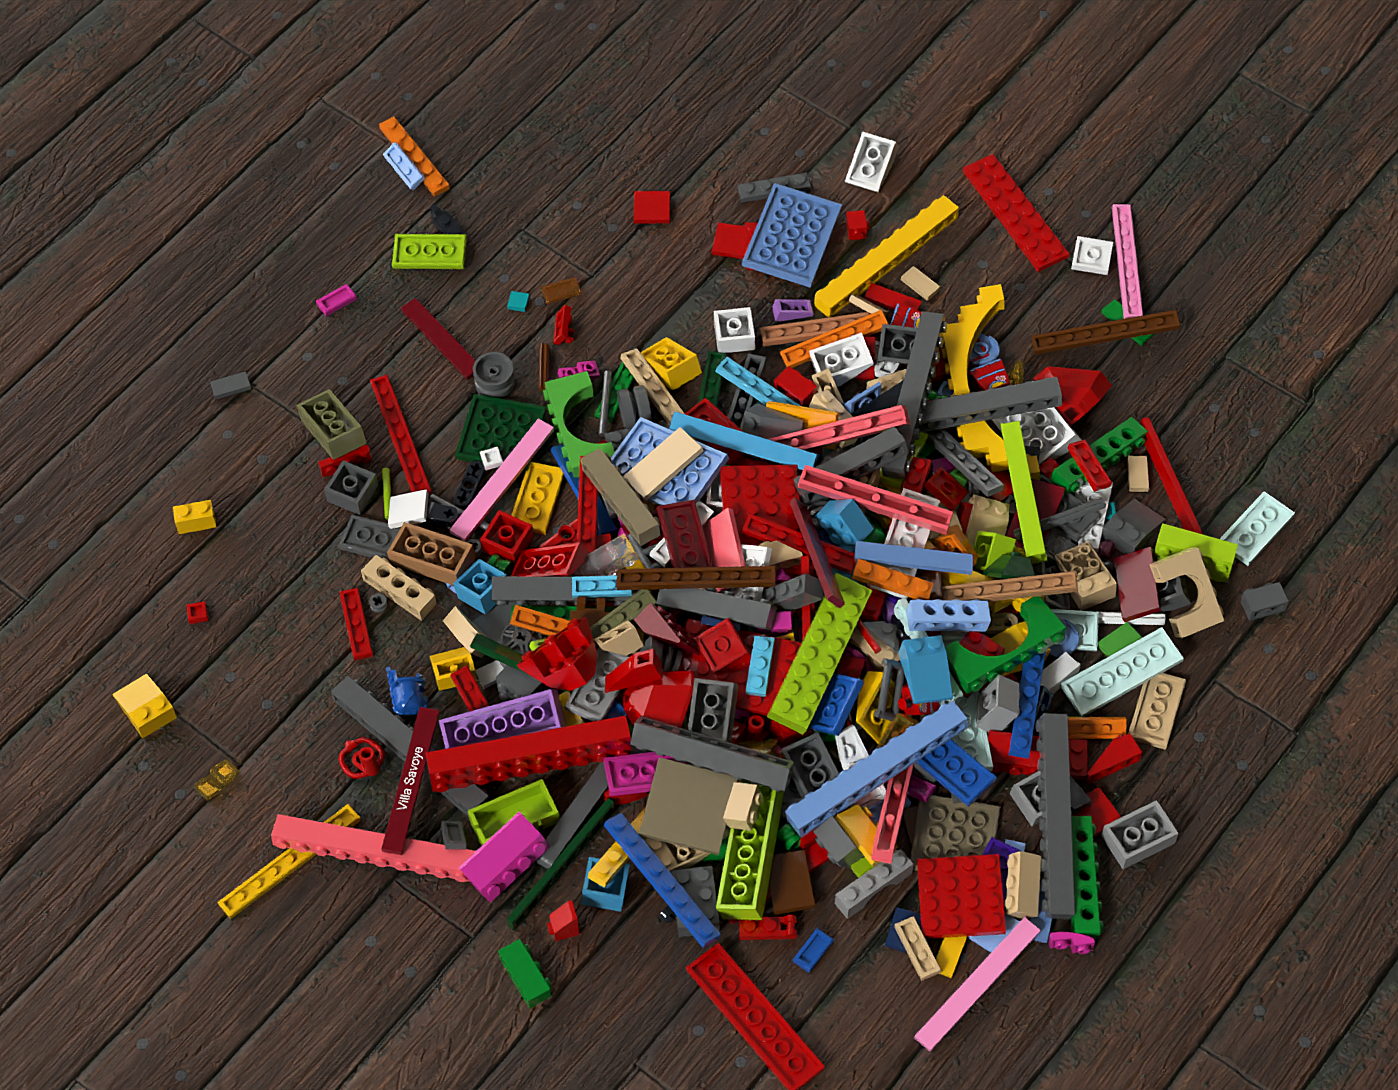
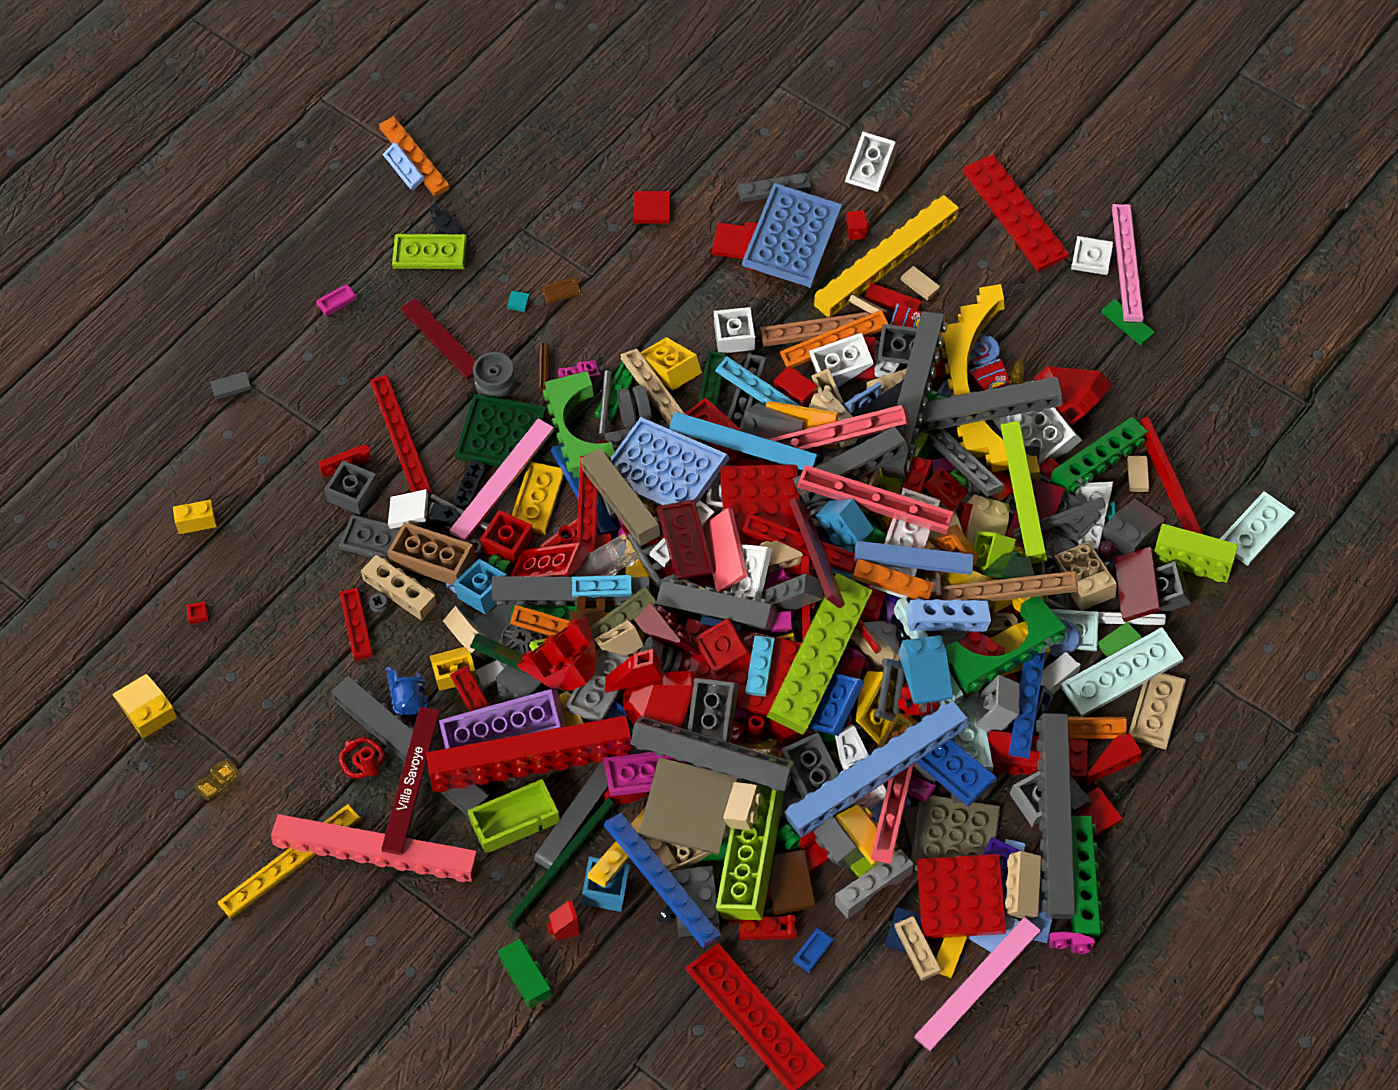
(331, 424): olive brick -> none
(386, 491): lime bar -> none
(453, 835): dark grey tile -> none
(491, 458): white tile -> none
(504, 857): dark pink slope -> none
(562, 332): red plate -> none
(663, 463): tan tile -> none
(696, 578): reddish brown plate -> none
(782, 314): medium lavender slope -> none
(1089, 465): red tile -> none
(1105, 332): reddish brown plate -> none
(1139, 834): light grey brick -> none
(1206, 609): tan arch -> none
(1264, 601): dark grey brick -> none

